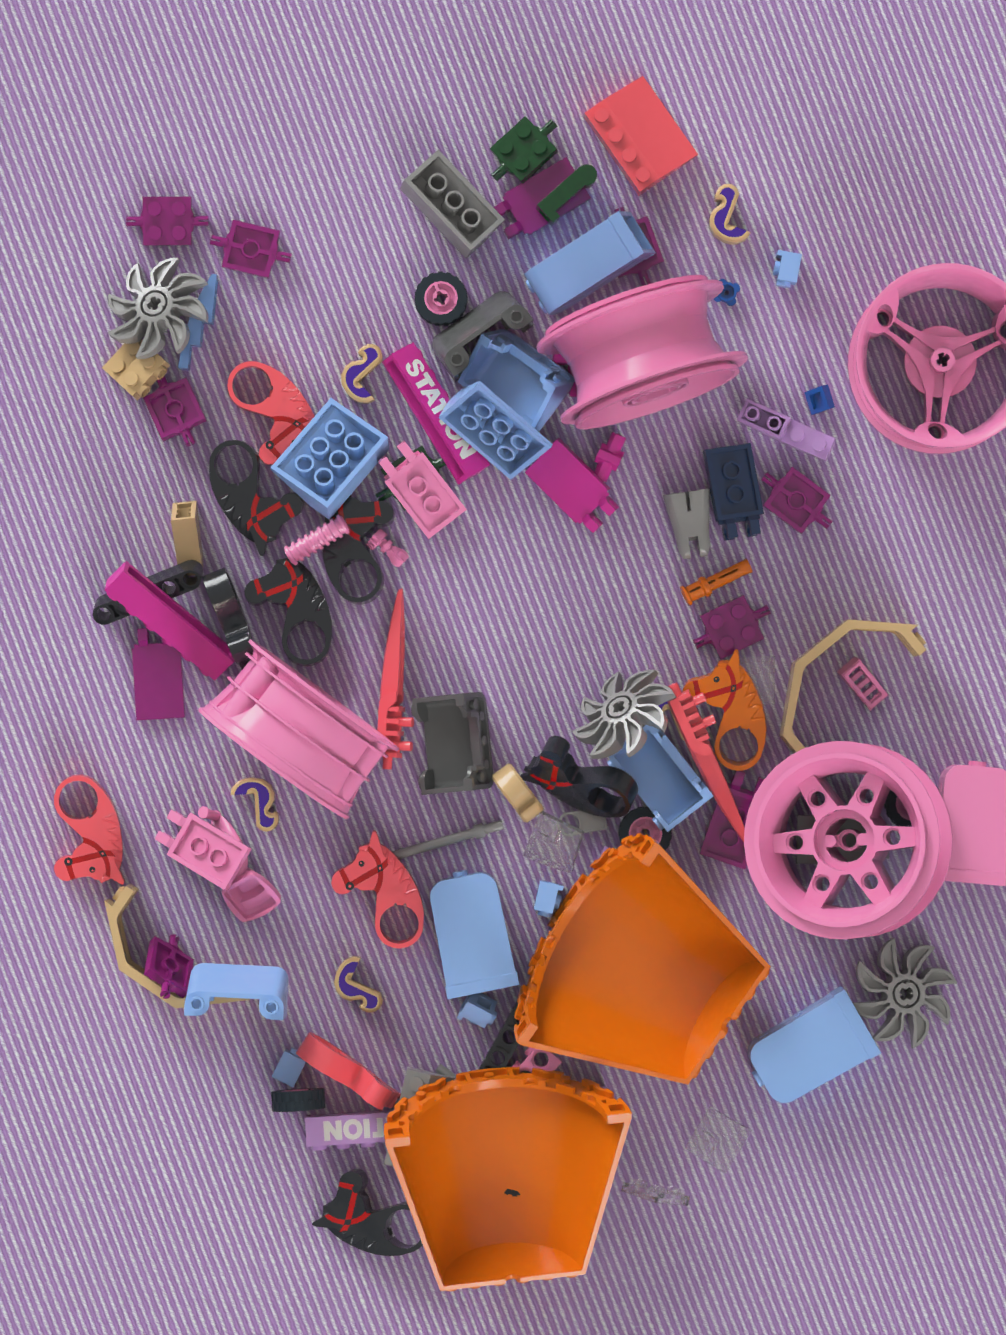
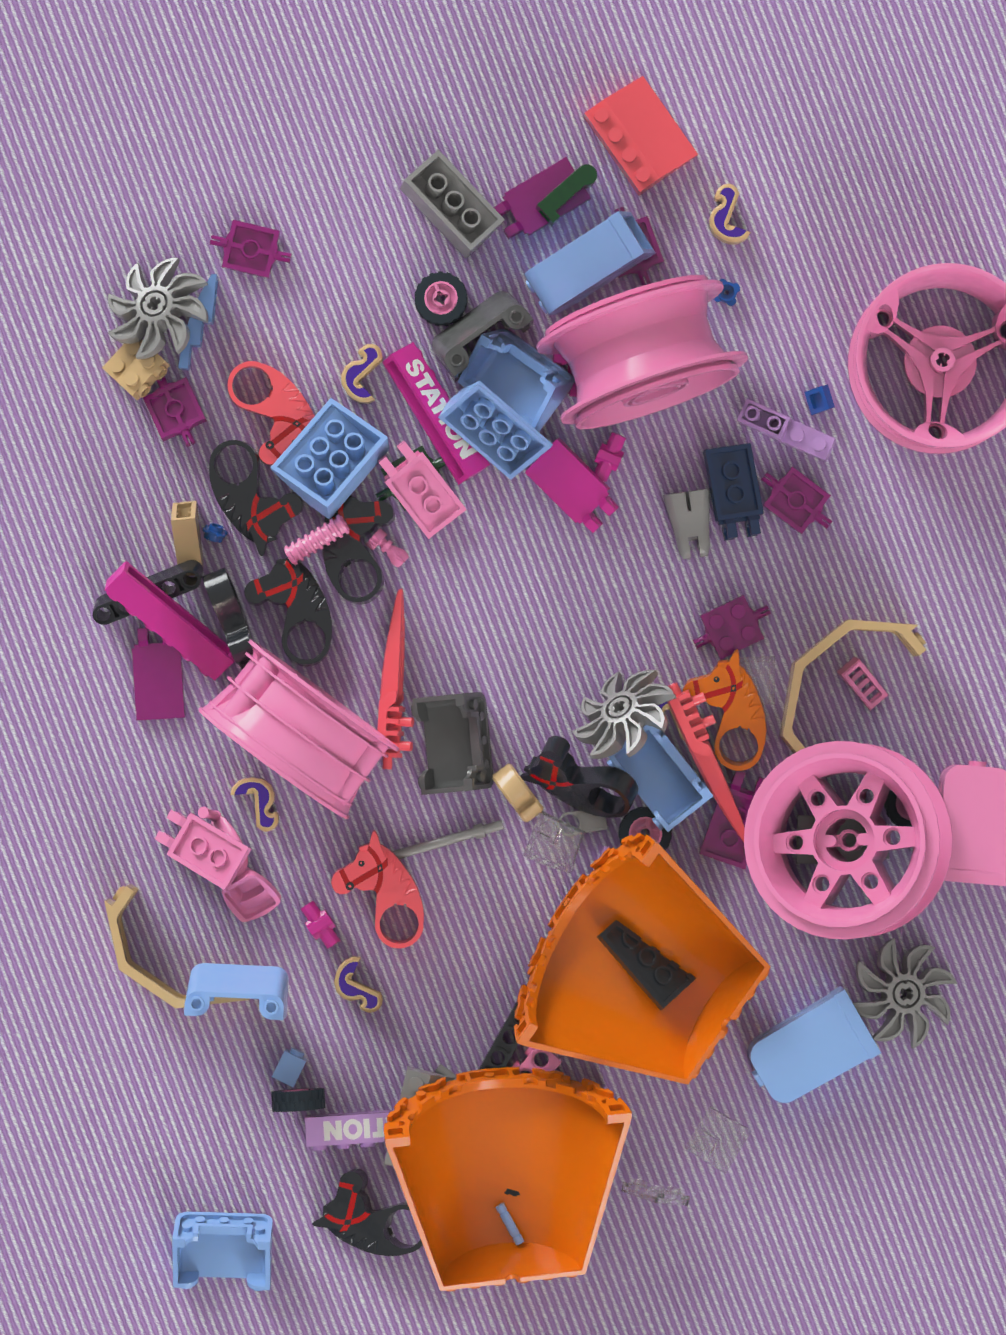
(102, 843): coral animal -> none
(167, 221): magenta plate -> none
(168, 966): magenta plate -> none
(214, 532): none -> blue plate
(222, 1248): none -> light blue windscreen
(320, 924): none -> dark pink axle
(346, 1070): coral animal -> none
(472, 934): light blue piece -> none
(478, 1009): light blue brick -> none
(509, 1223): none -> light blue wheel
(523, 150): dark green plate -> none
(547, 898): light blue brick -> none
(653, 972): none -> black wing
(705, 586): orange pin -> none
(787, 268): light blue brick -> none

